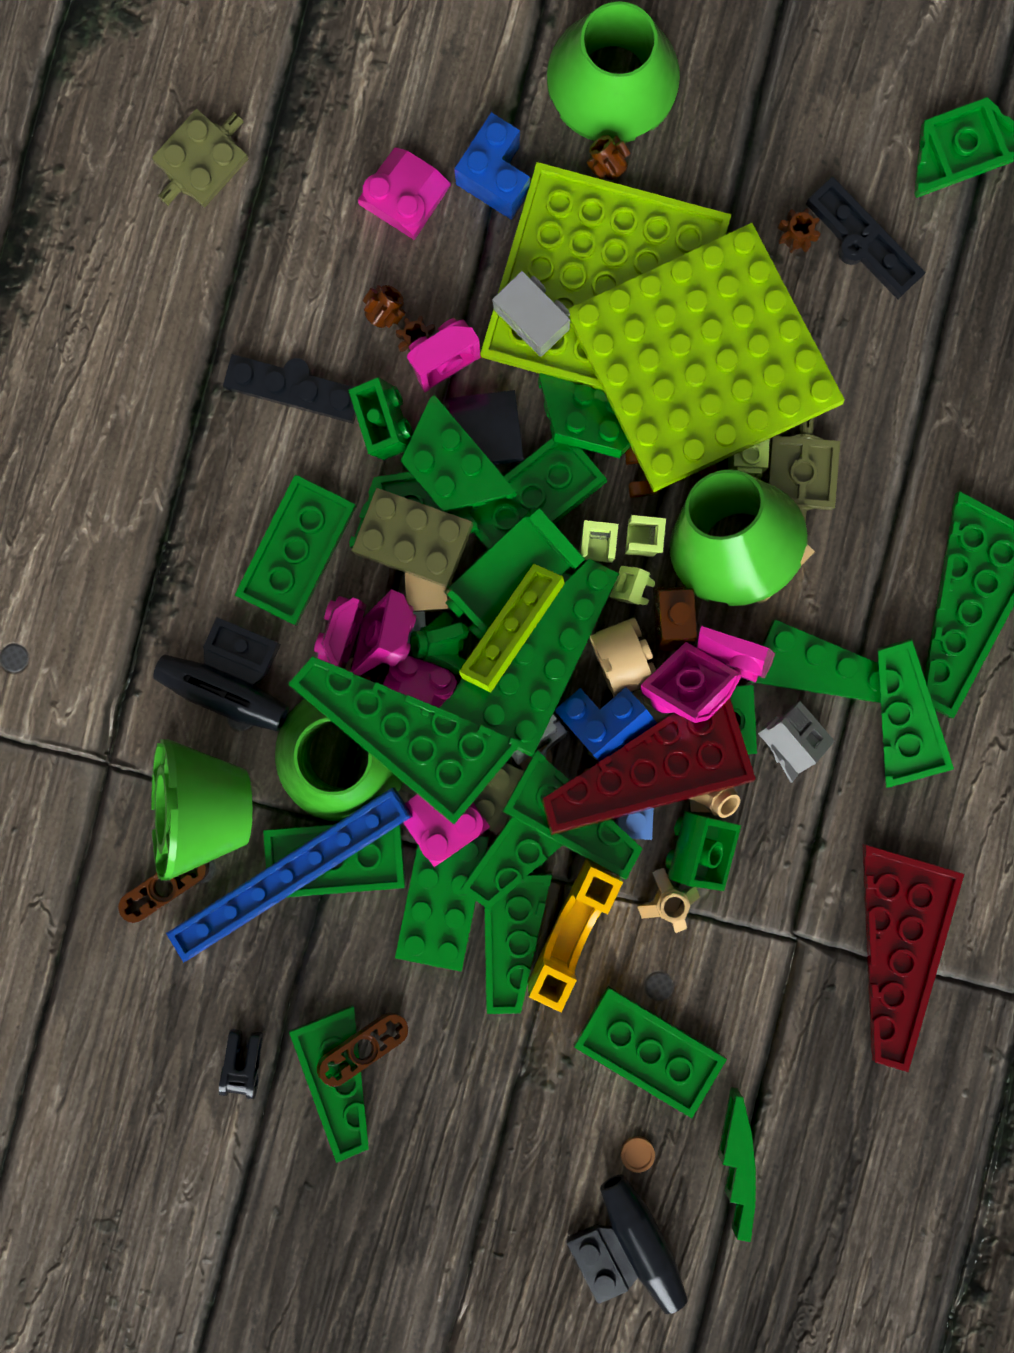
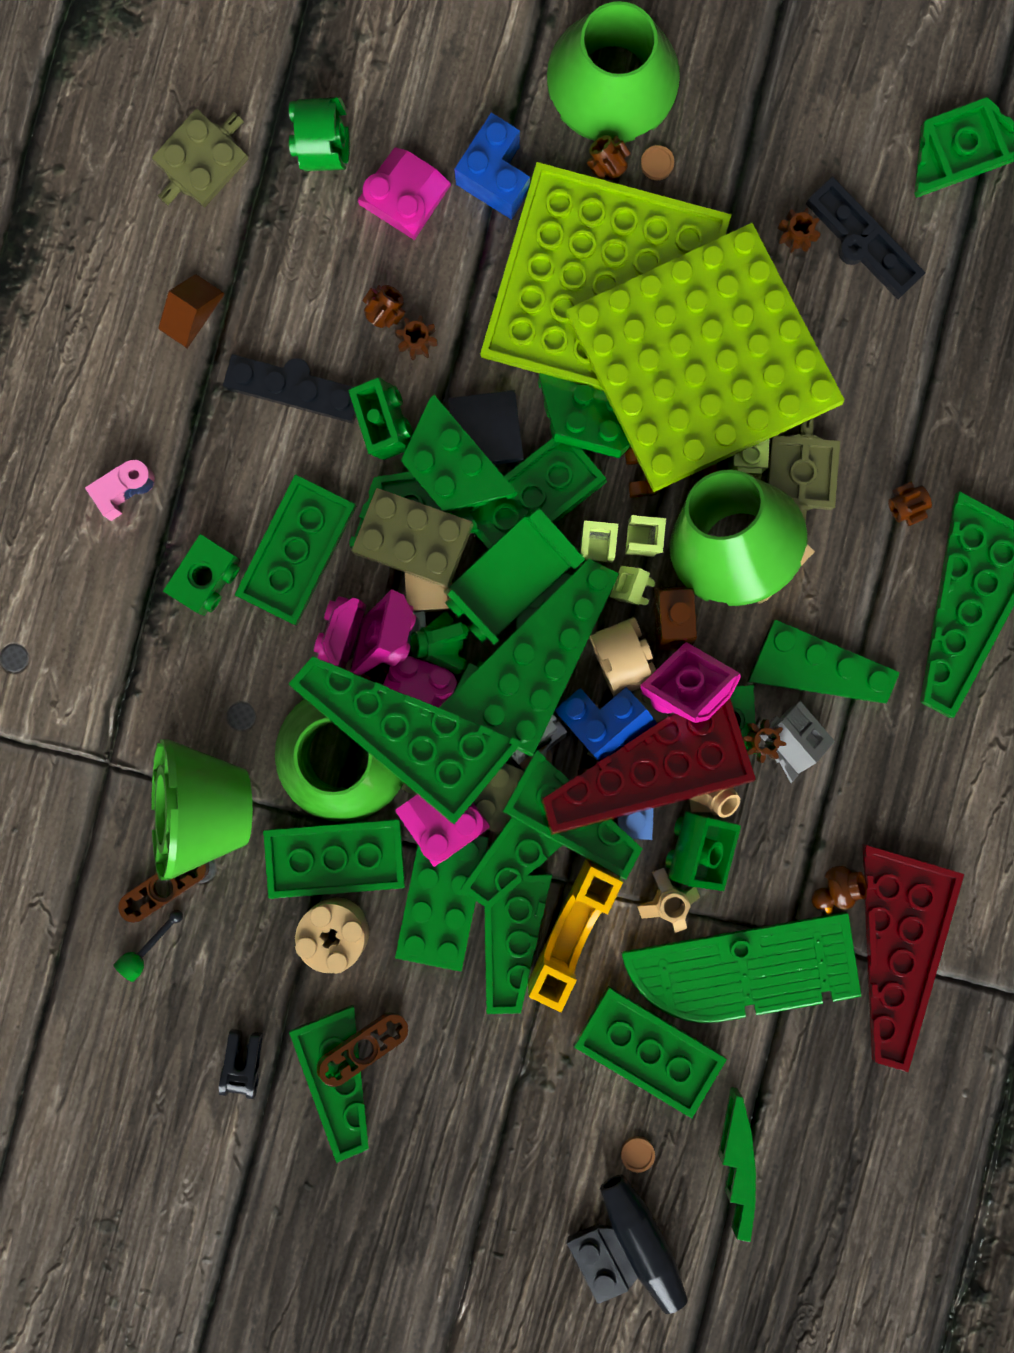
(119, 485): none -> bright pink leg
(131, 963): none -> hinge
(185, 584): none -> green brick
(188, 309): none -> reddish brown slope
(227, 679): black plate -> none
(289, 874): blue tile -> none
(313, 936): none -> tan brick
(319, 134): none -> green brick
(444, 353): dark pink slope -> none
(512, 627): lime plate -> none
(532, 313): light grey brick -> none
(657, 162): none -> medium nougat piece
(744, 656): dark pink slope -> none
(761, 966): none -> green door
(773, 741): none -> reddish brown gear
(843, 890): none -> reddish brown animal
(910, 503): none -> reddish brown gear
(910, 726): green wing -> none

